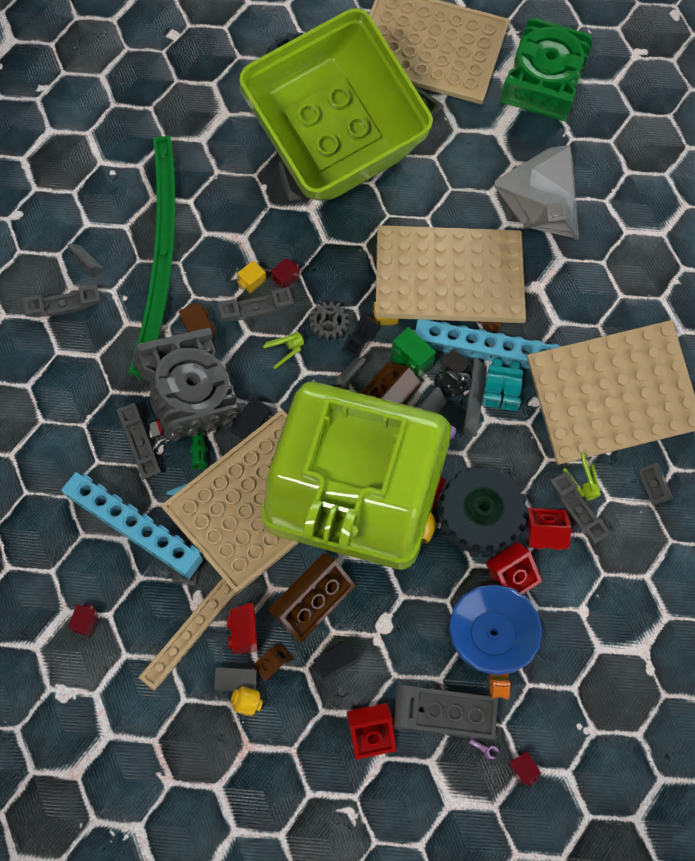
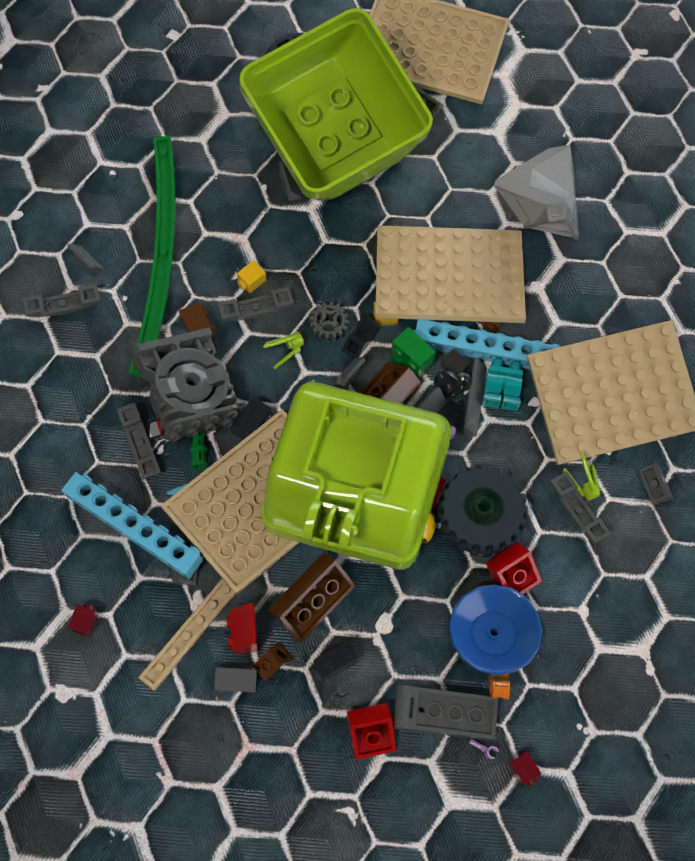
(246, 701): yellow head -> none
(285, 273): dark red brick -> none
(547, 69): green brick -> none
(548, 528): red slope -> none

